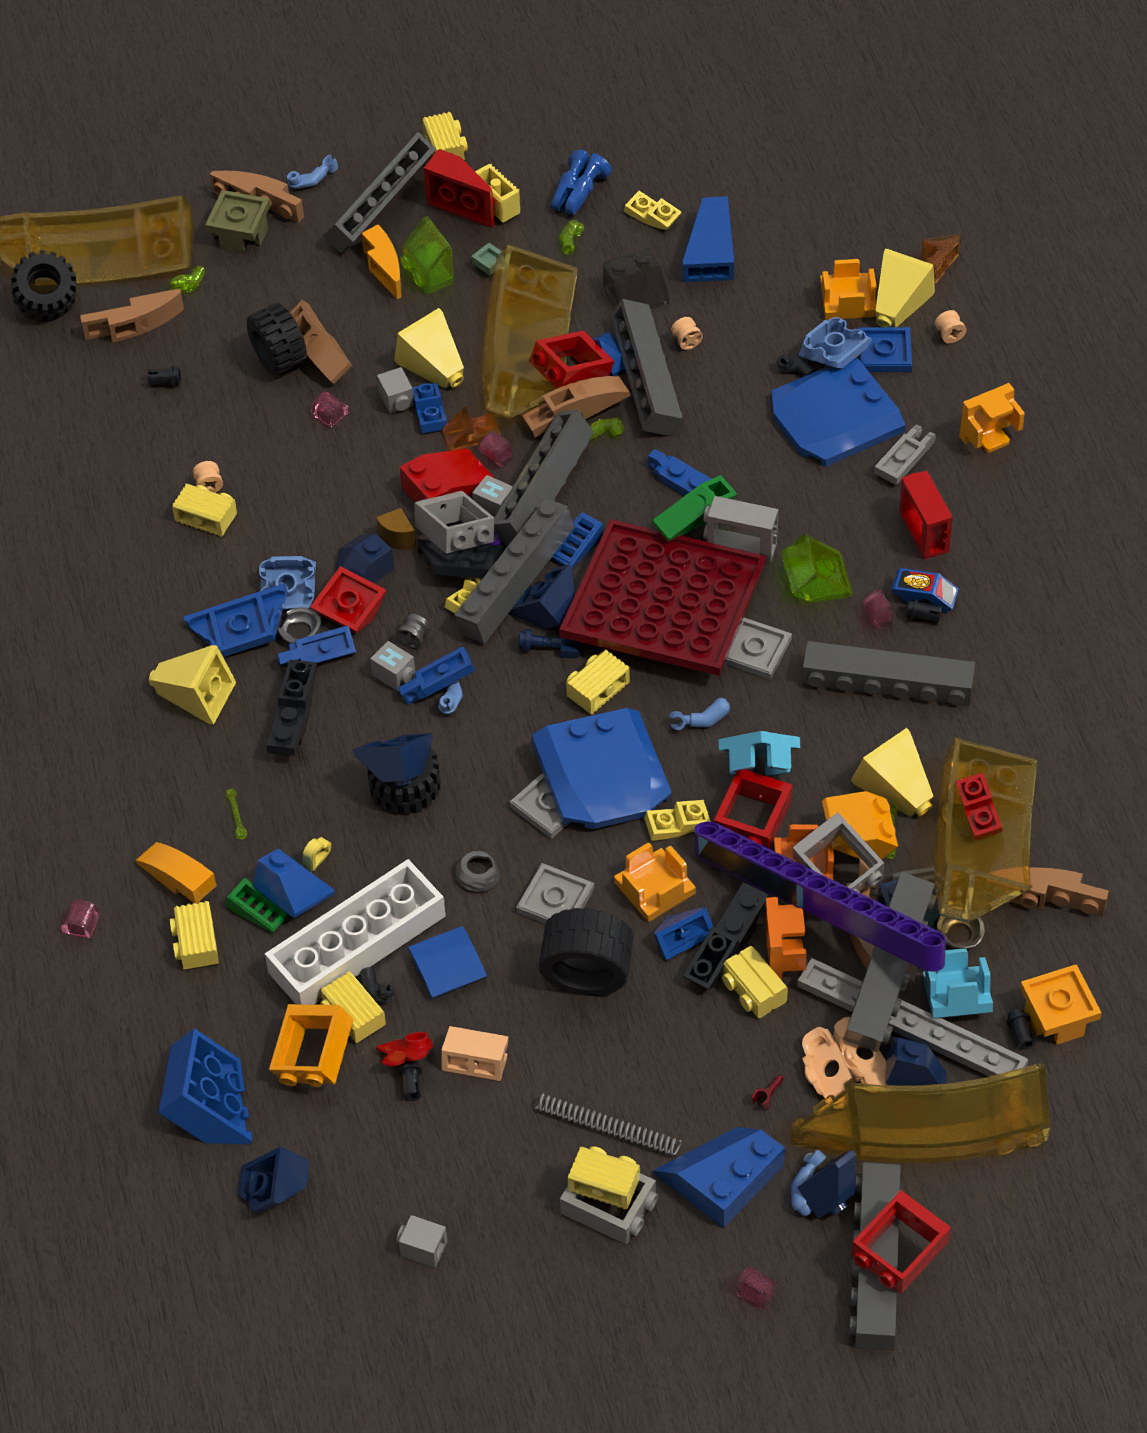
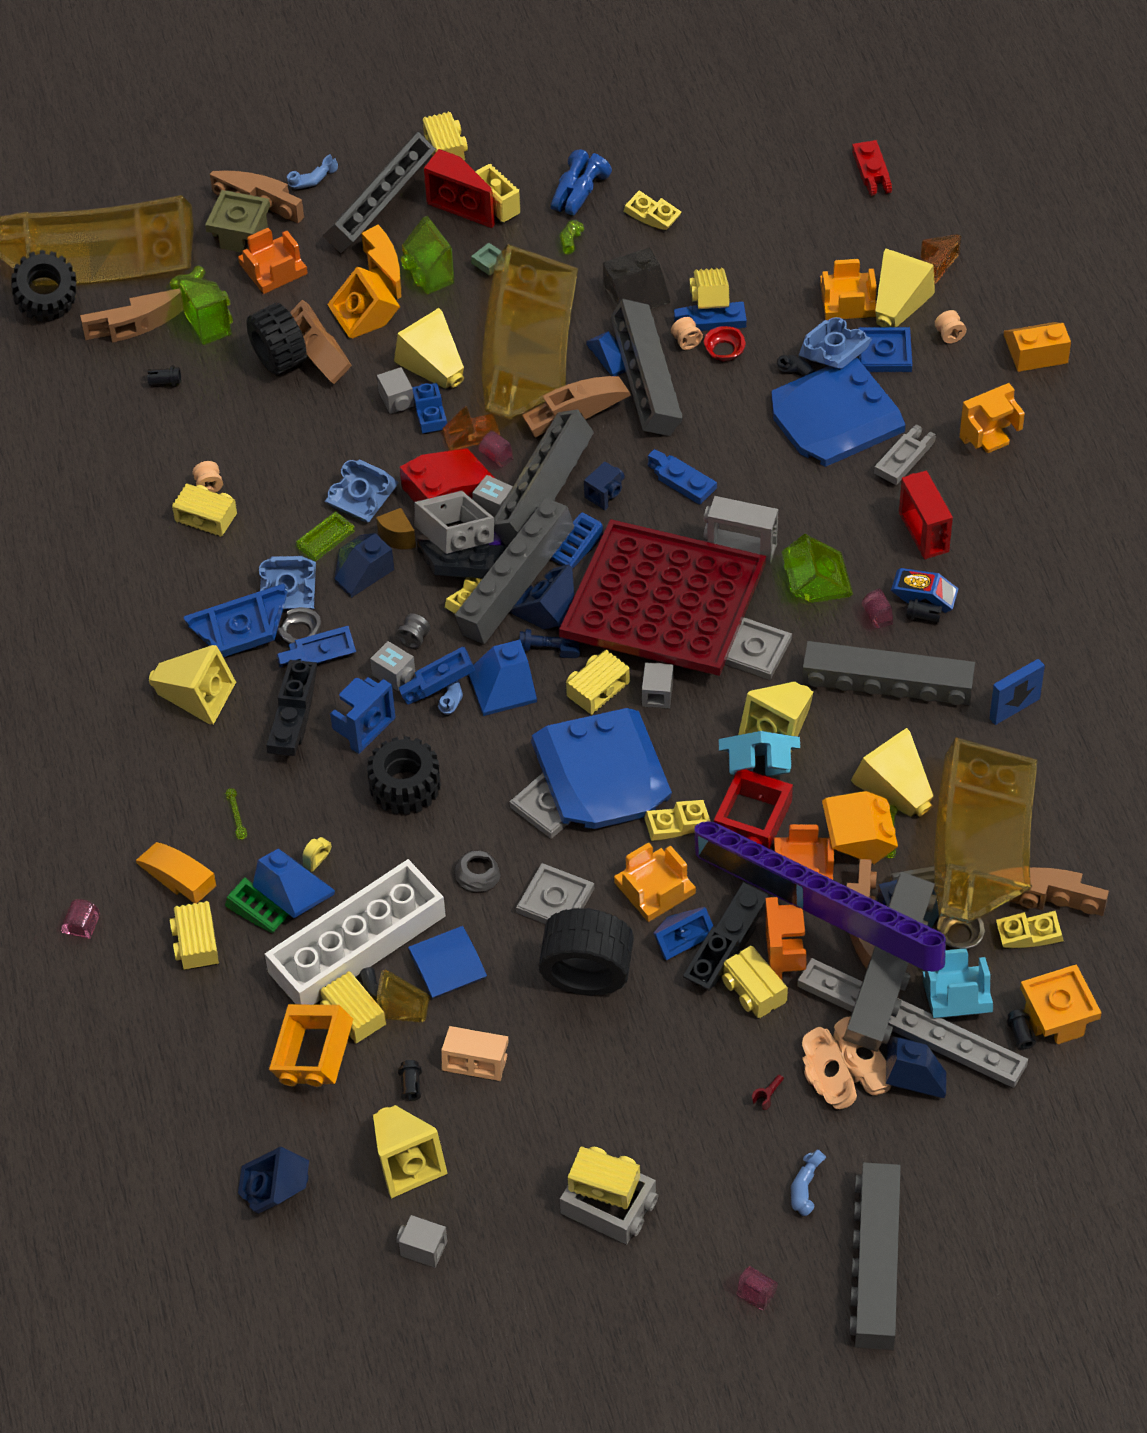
(205, 308): none -> clear neon green slope
(205, 1091): blue wedge -> none
(272, 261): none -> orange panel
(325, 536): none -> clear neon green tile
(329, 408): clear pink brick -> none
(349, 600): red slope -> none
(361, 490): none -> medium blue slope
(363, 303): none -> light orange slope
(370, 714): none -> blue panel
(396, 758): dark blue slope -> none
(401, 999): none -> clear yellow slope
(407, 1150): none -> light yellow slope
(412, 1049): red plate -> none
(503, 679): none -> blue slope
(591, 358): red window -> none
(603, 484): none -> dark blue brick
(604, 425): clear neon green arm -> none
(636, 1138): light grey piece -> none
(657, 685): none -> light grey brick
(689, 511): green slope -> none
(707, 718): medium blue arm -> none
(710, 244): blue slope -> none
(710, 288): none -> light yellow brick
(712, 318): none -> blue hinge
(725, 334): none -> red piece
(725, 1172): blue wedge -> none
(776, 709): none -> light yellow slope
(827, 833): light grey window -> none
(831, 1185): dark blue slope -> none
(871, 166): none -> red hinge
(916, 1218): red window -> none
(931, 1120): clear yellow slope -> none
(978, 806): red slope -> none
(1016, 691): none -> blue tile
(1023, 932): none -> light yellow slope
(1038, 346): none -> light orange slope

